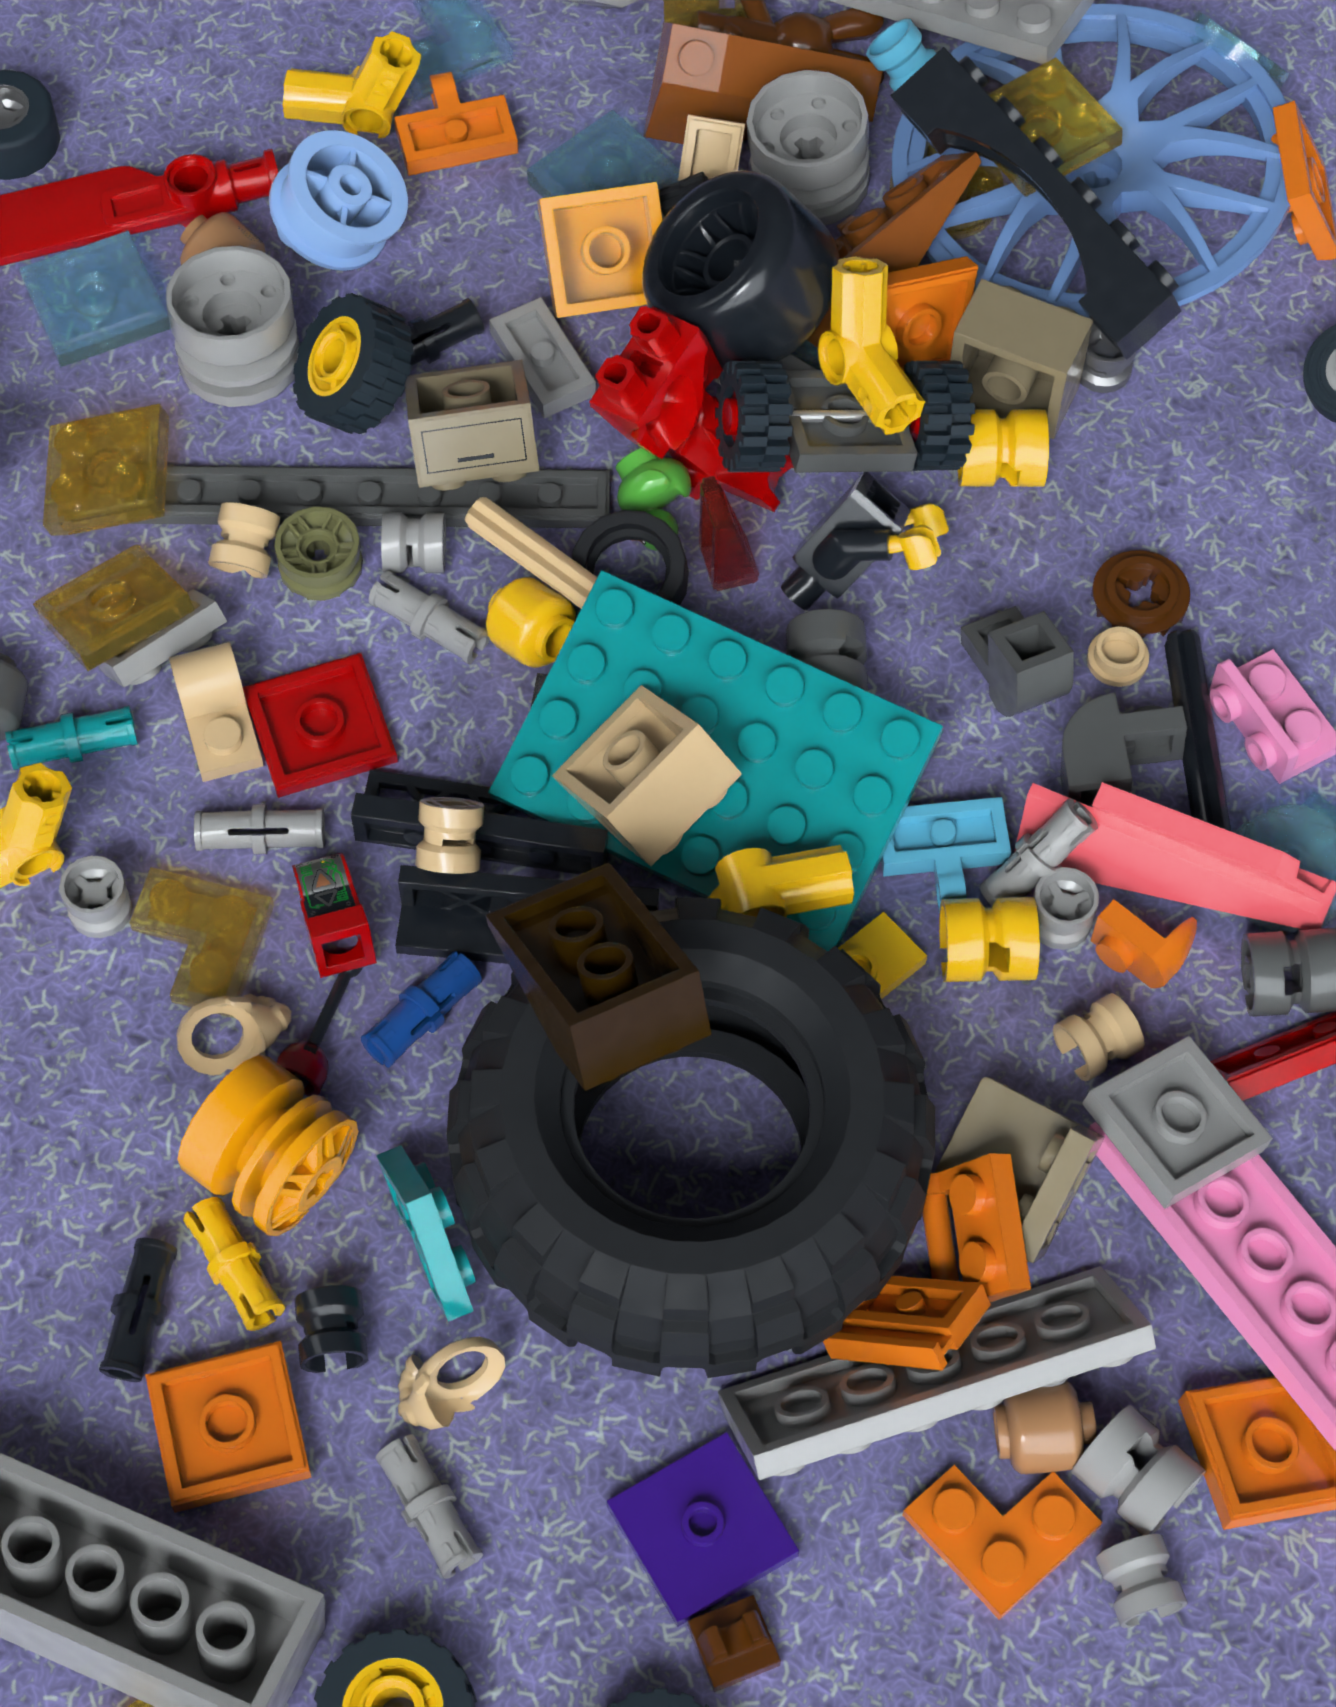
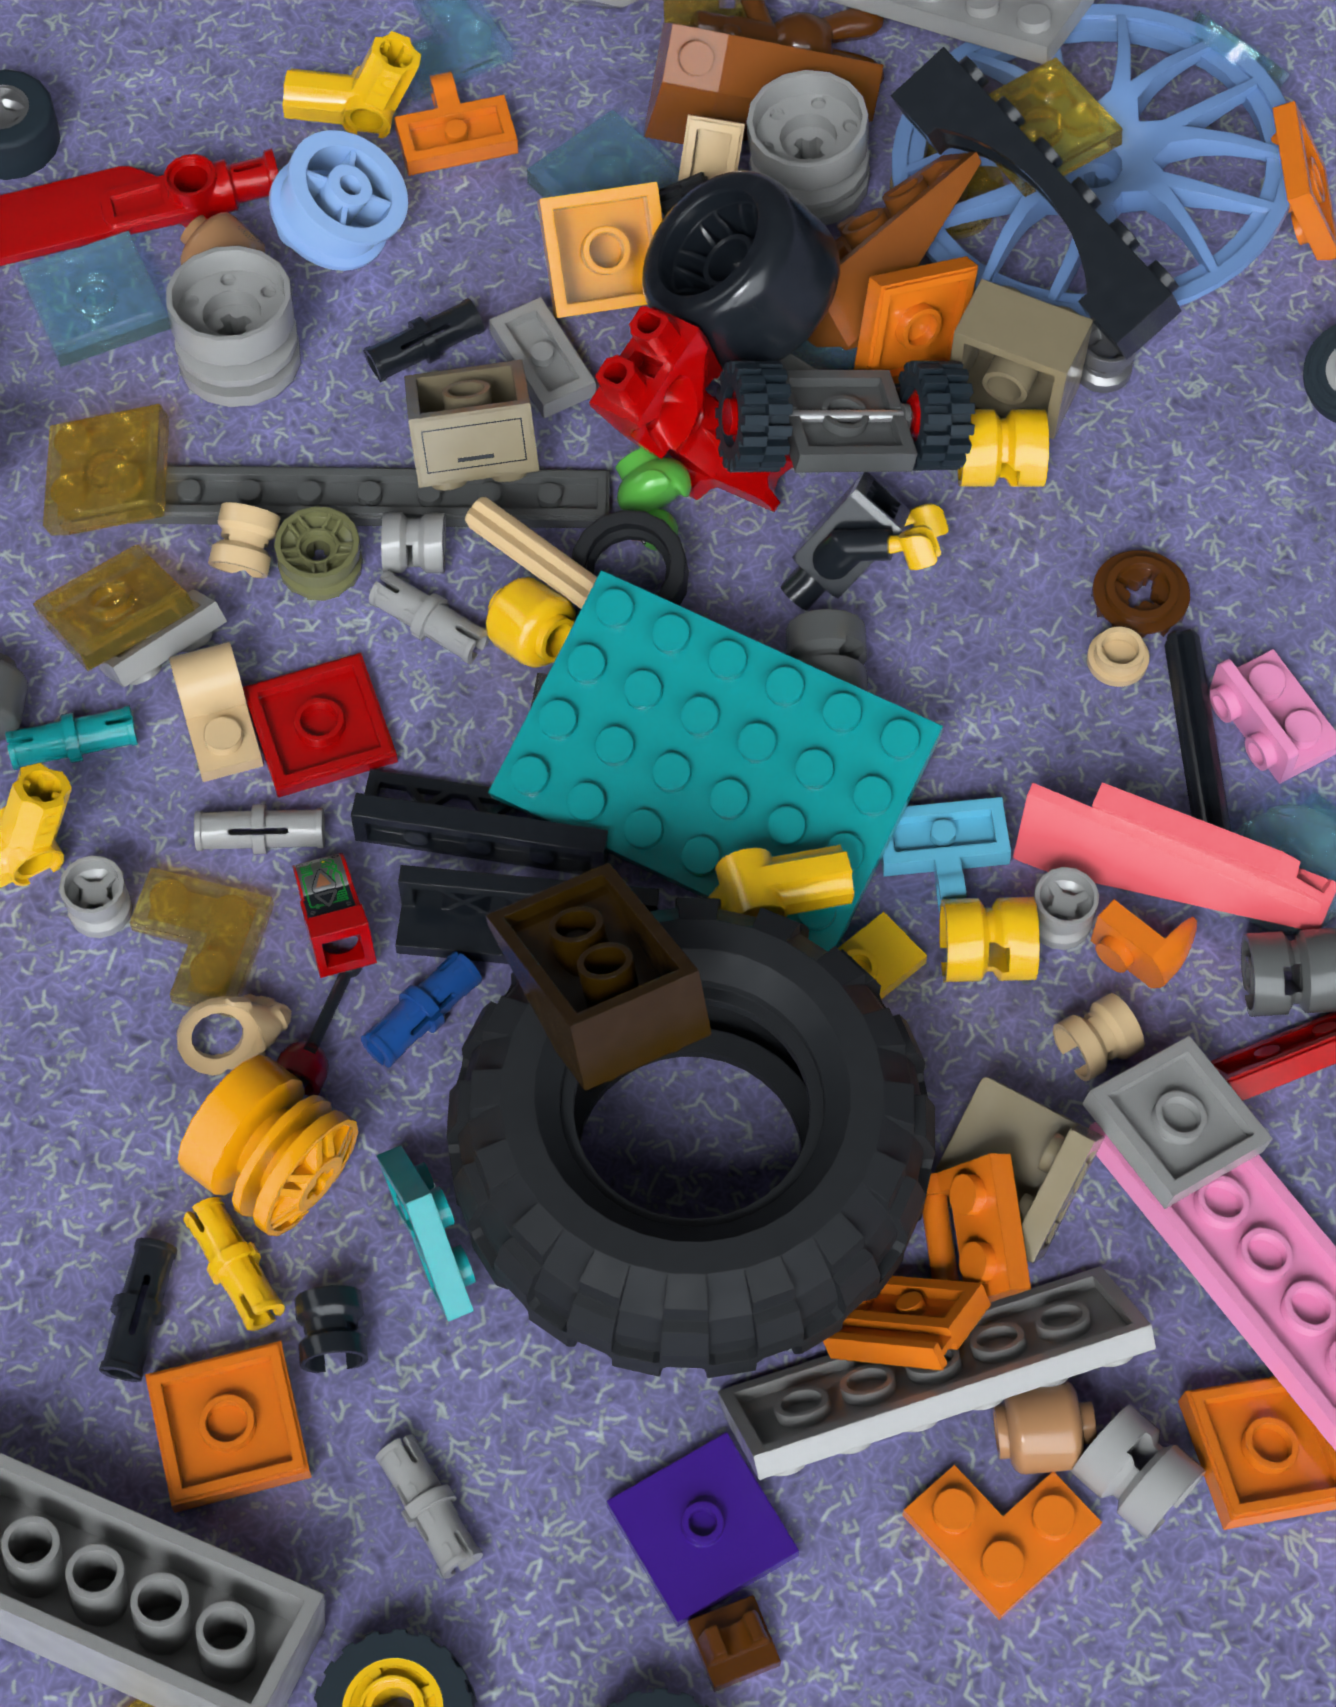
(353, 364): black wheel -> none
(432, 1402): tan piece -> none
(449, 835): tan wheel -> none
(648, 774): tan slope -> none
(723, 540): clear red slope -> none
(863, 348): yellow piece -> none
(899, 52): medium azure wheel -> none
(1020, 659): dark grey brick -> none
(1040, 853): light grey pin -> none
(1104, 743): dark grey brick -> none
(1138, 1572): light grey wheel -> none

